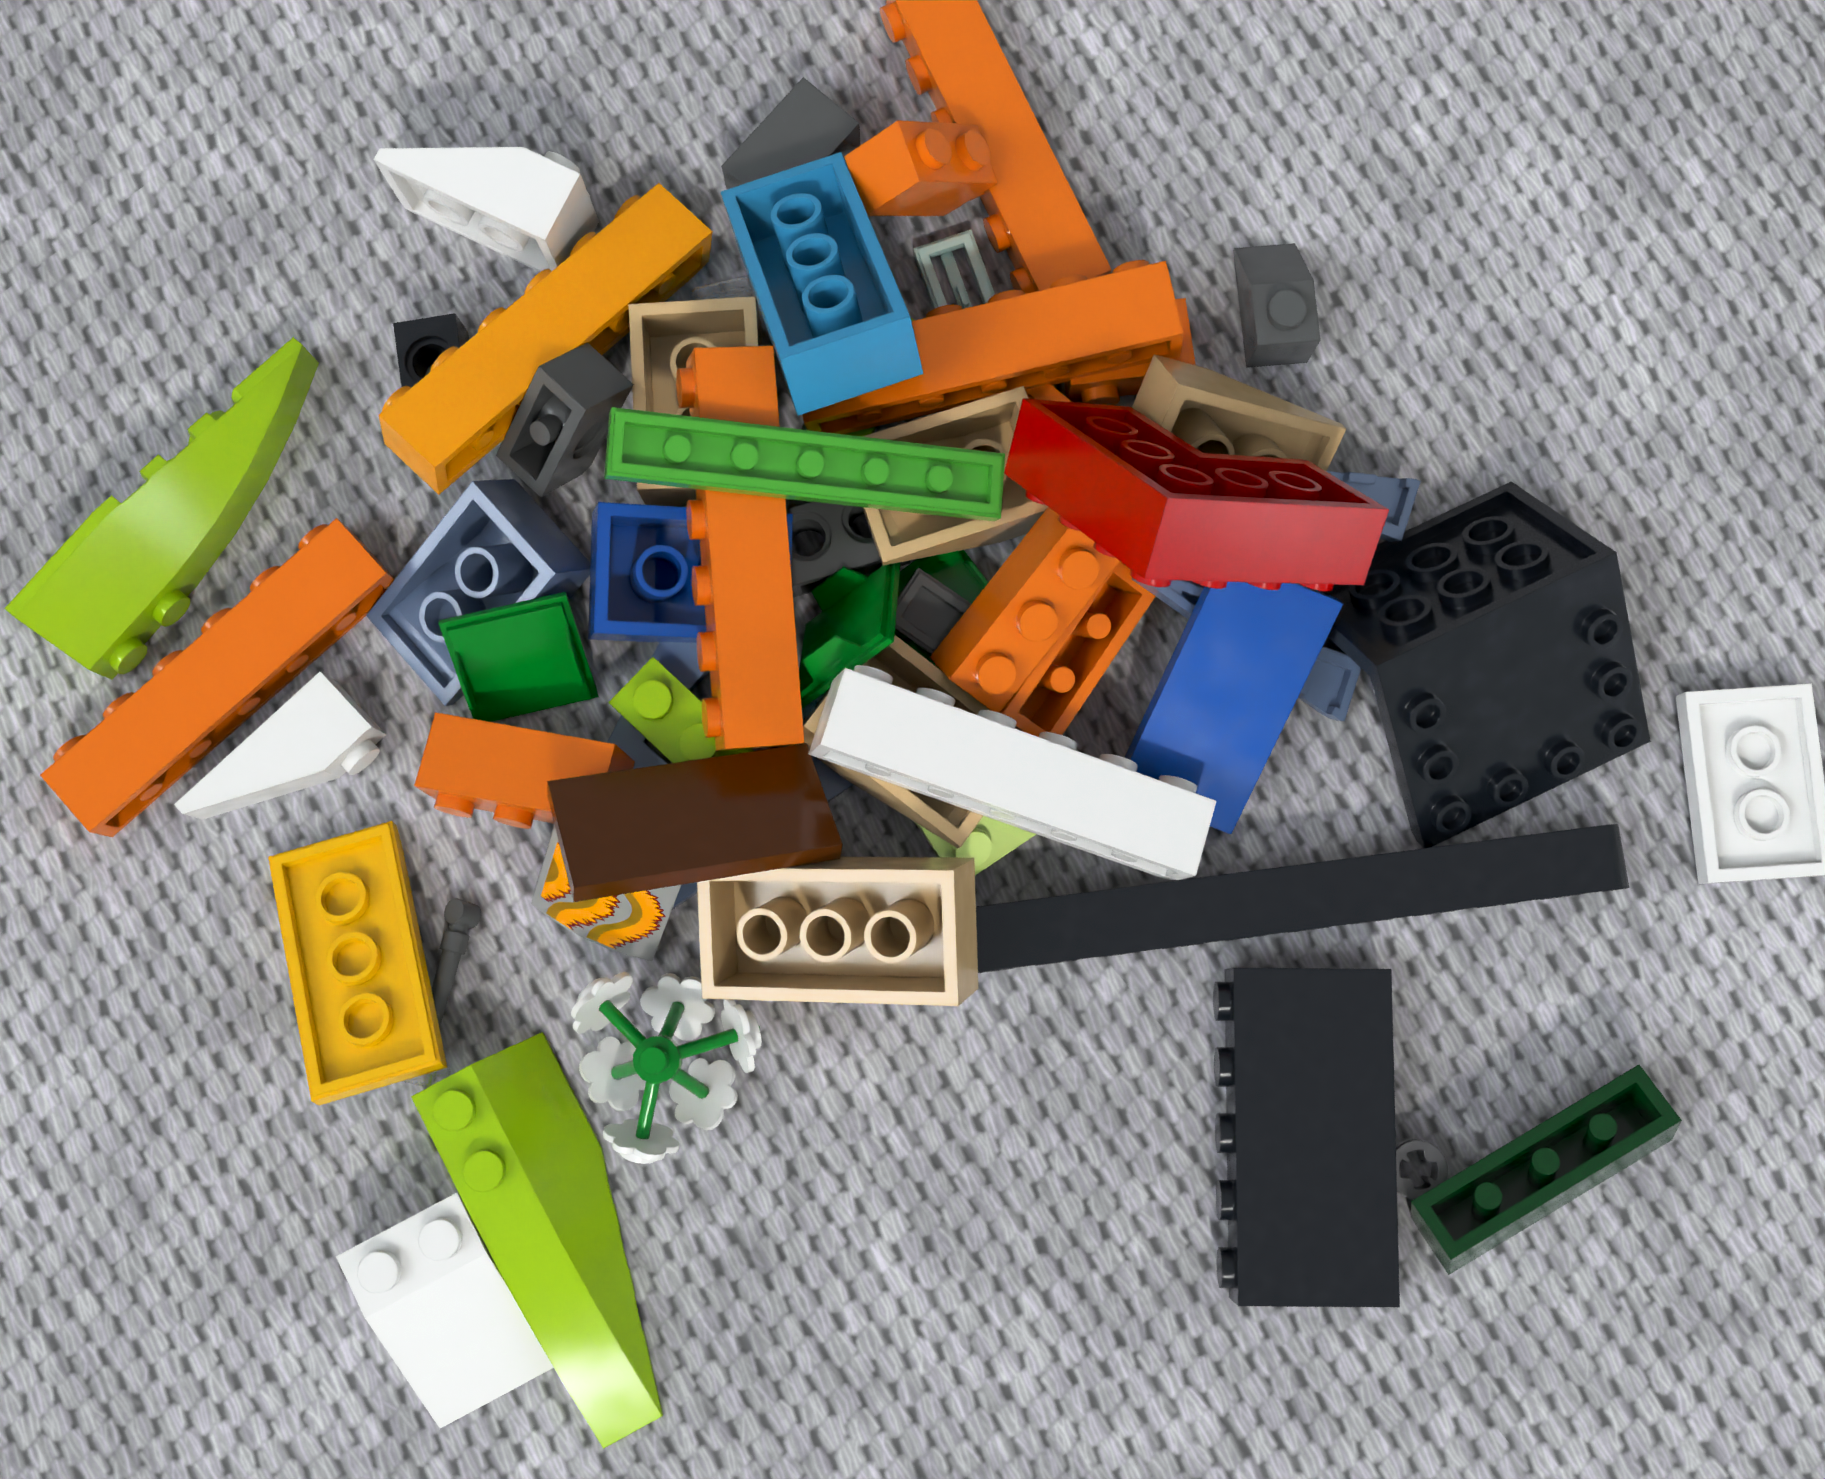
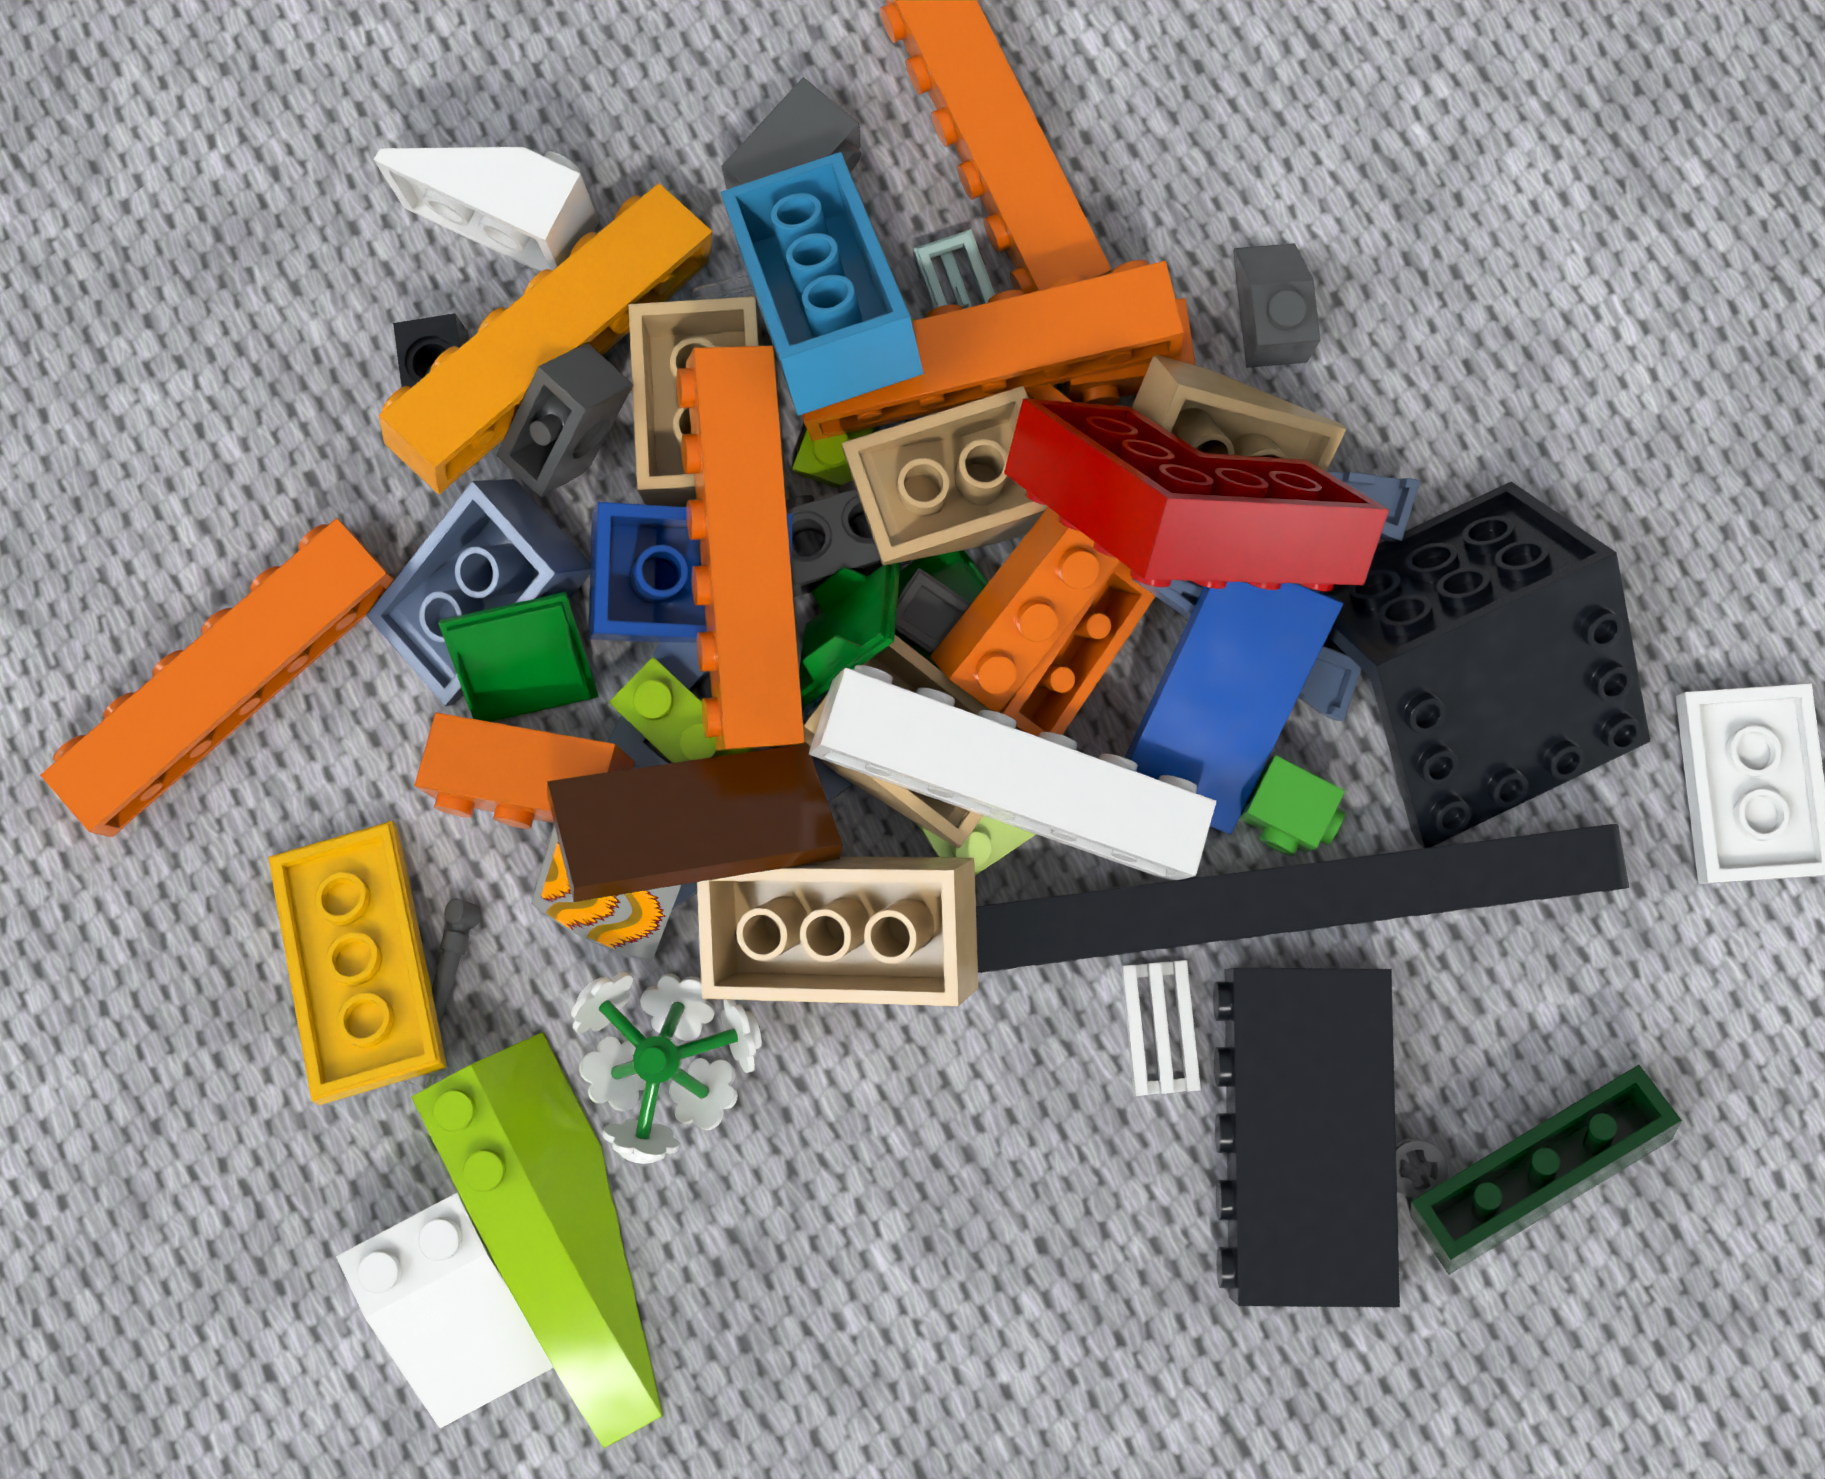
(144, 556): lime wedge -> none
(299, 746): white slope -> none
(803, 465): bright green tile -> none
(921, 168): orange brick -> none
(1155, 973): none -> white tile
(1293, 808): none -> bright green brick

